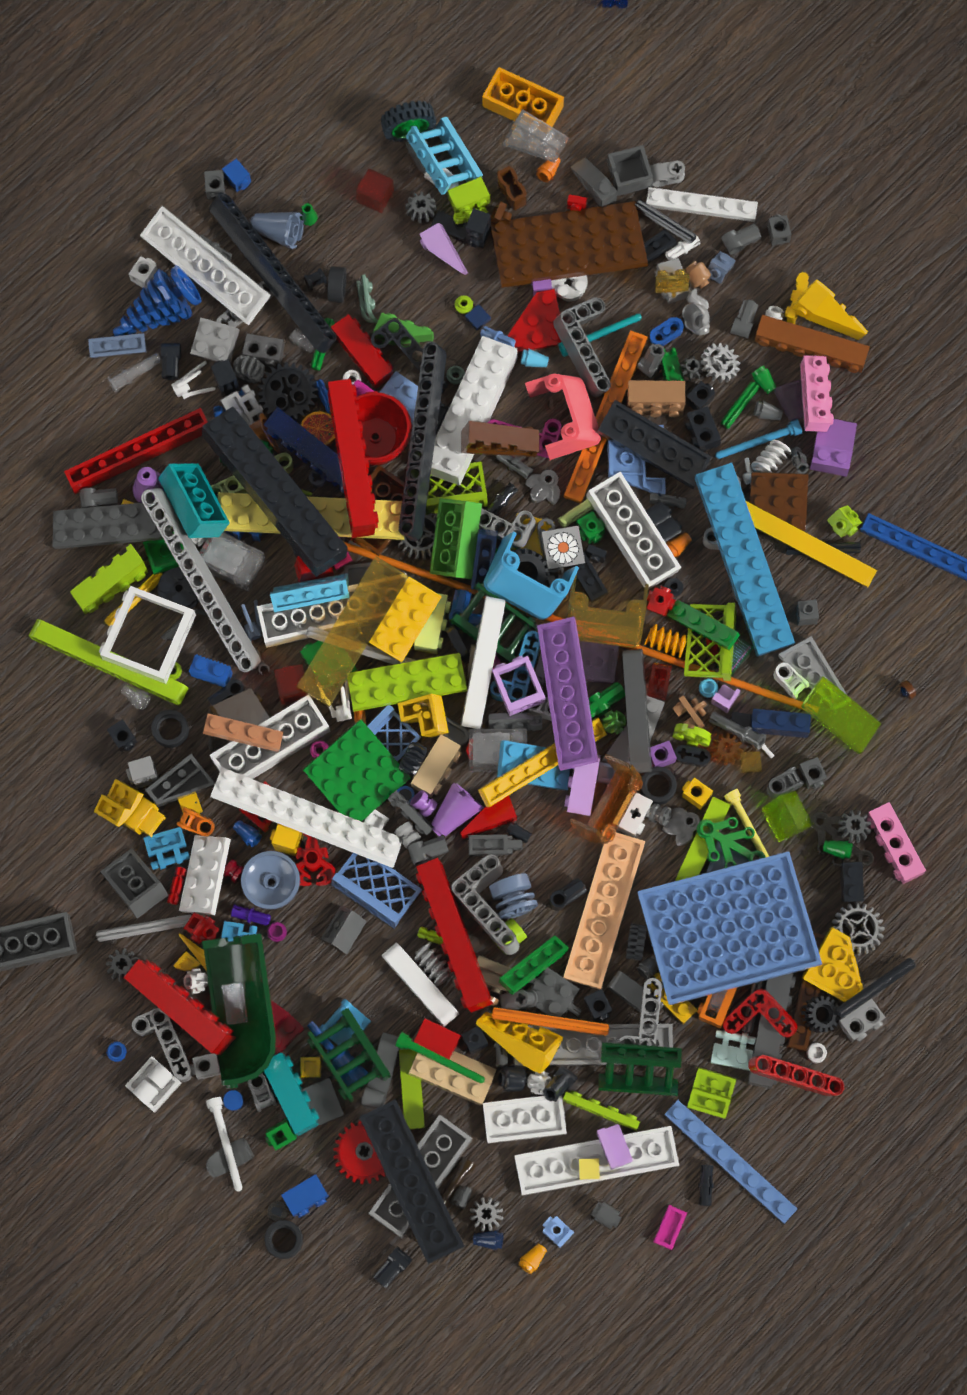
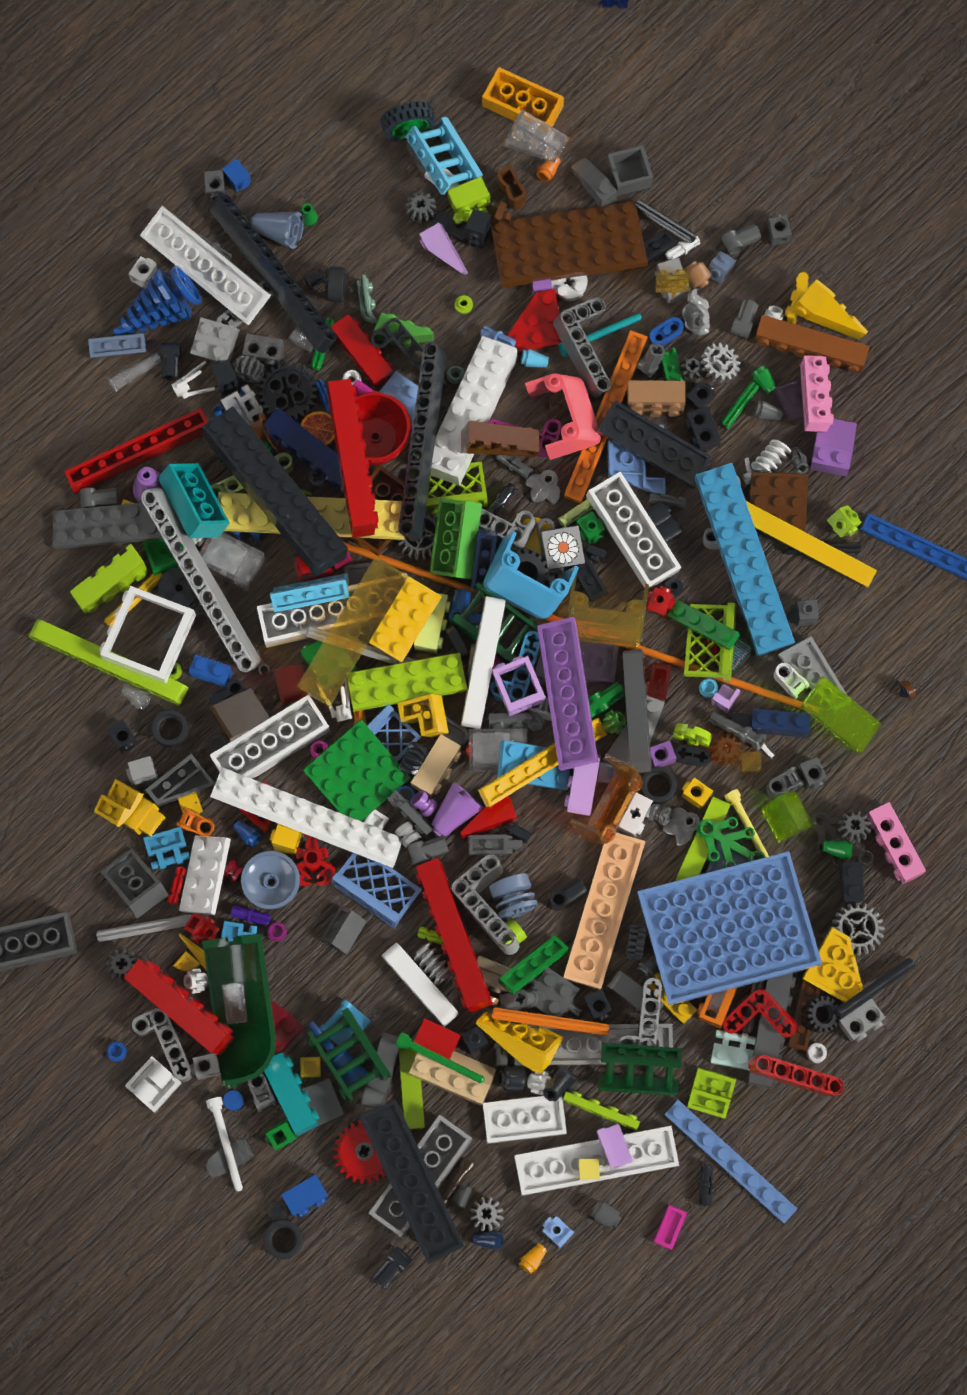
(243, 732): nougat plate -> none
(251, 629): sand blue plant -> none
(375, 190): clear red head -> none
(477, 317): dark blue tile -> none
(576, 202): red plate -> none
(666, 173): light grey piece -> none
(666, 640): light orange piece -> none
(679, 543): orange cone -> none
(684, 706): medium nougat hips -> none
(702, 204): white plate -> none
(793, 428): dark azure piece -> none

